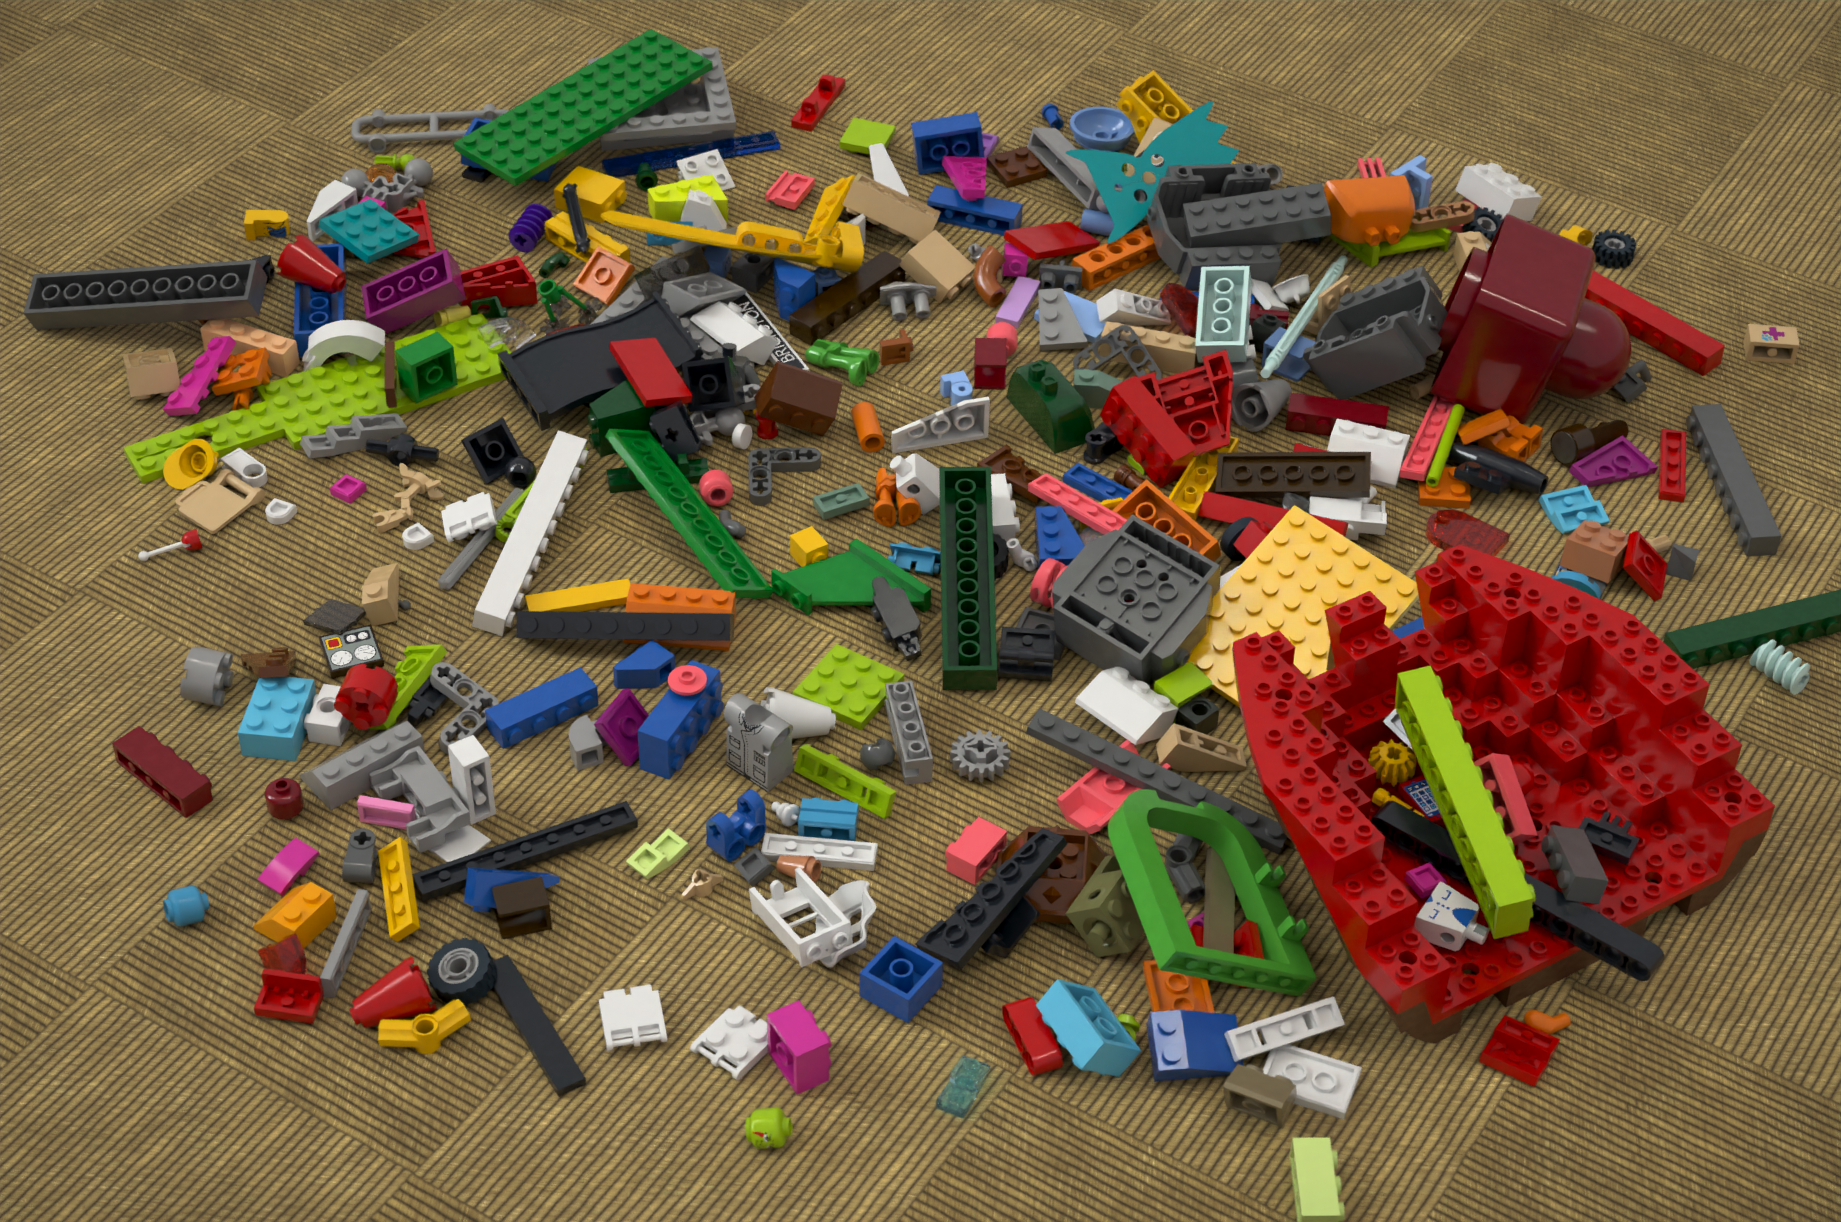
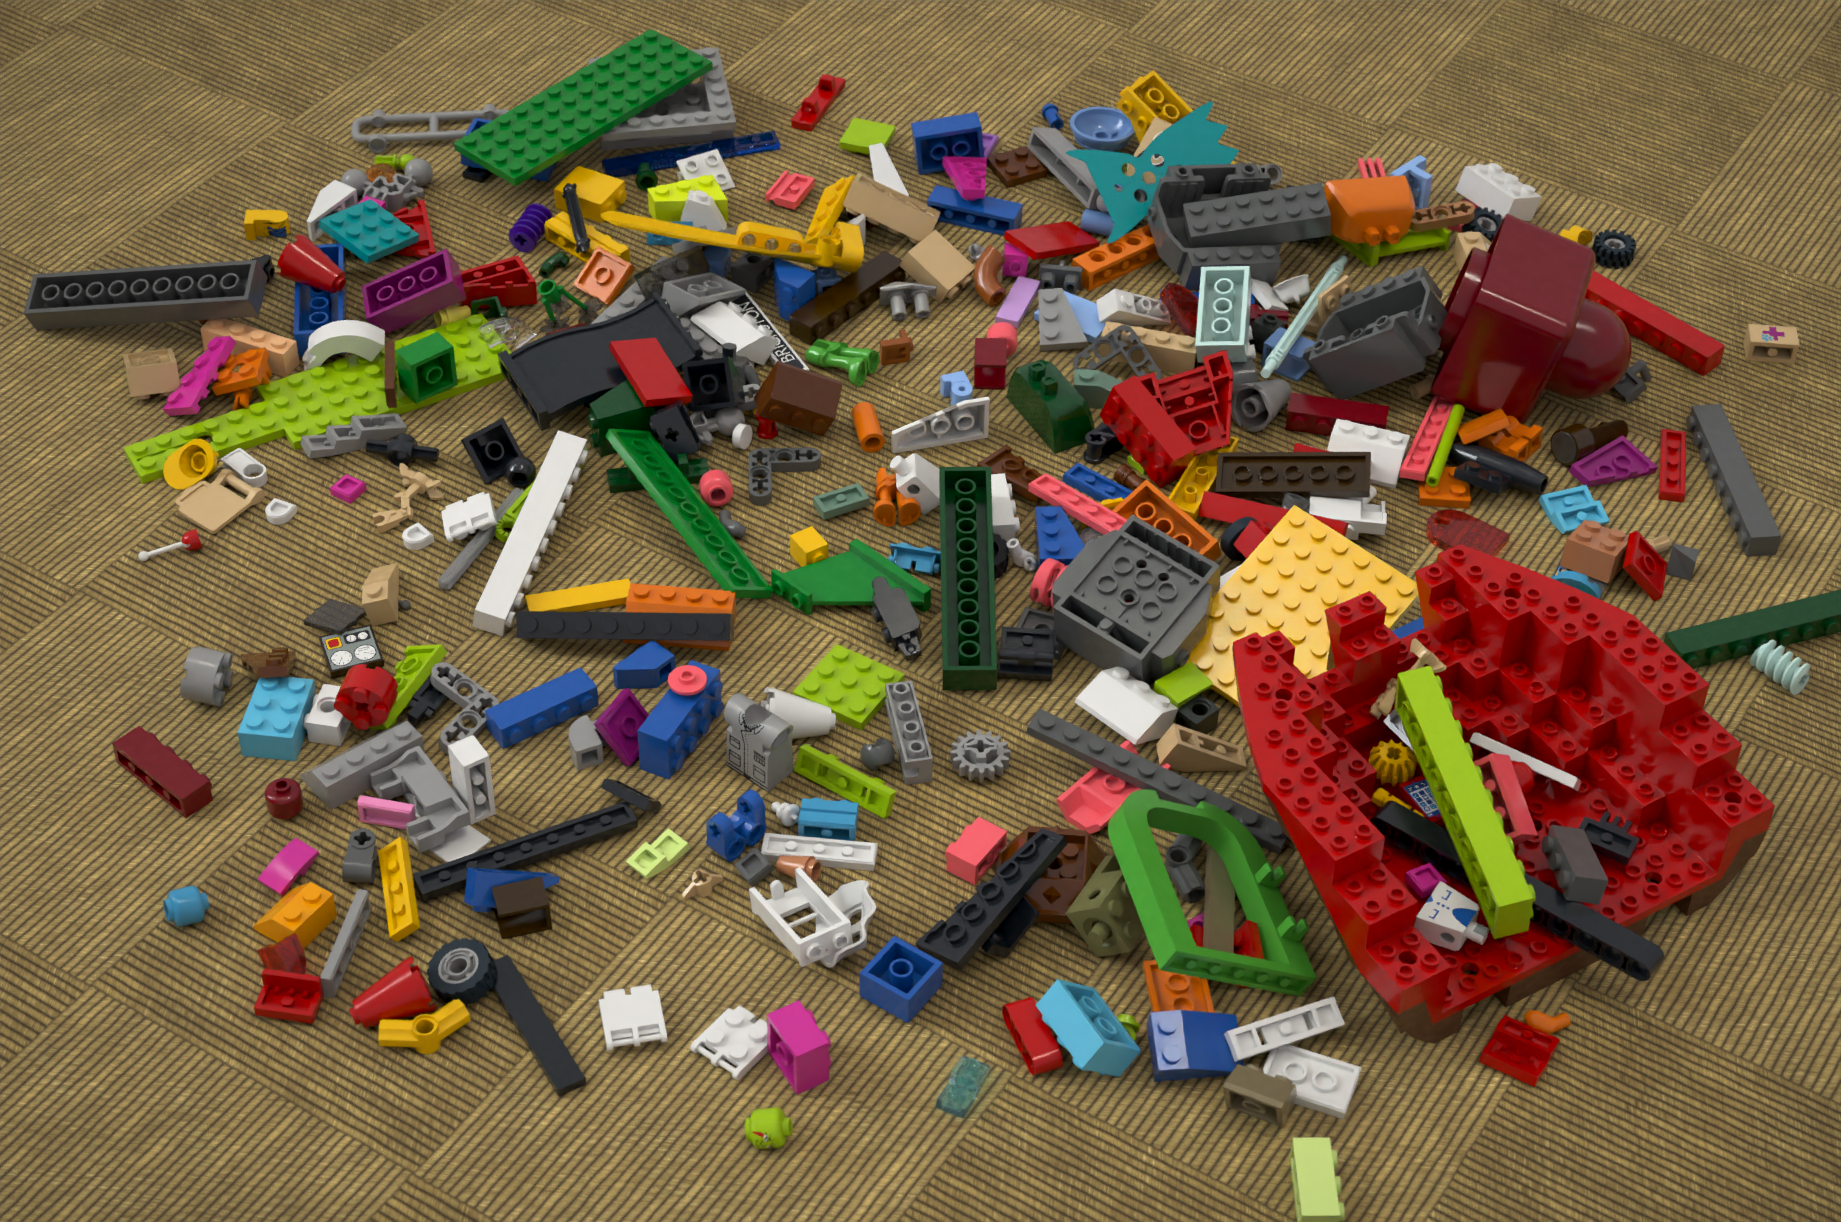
(631, 795): none -> black tile
(1385, 700): none -> tan piece
(1536, 765): none -> white tile

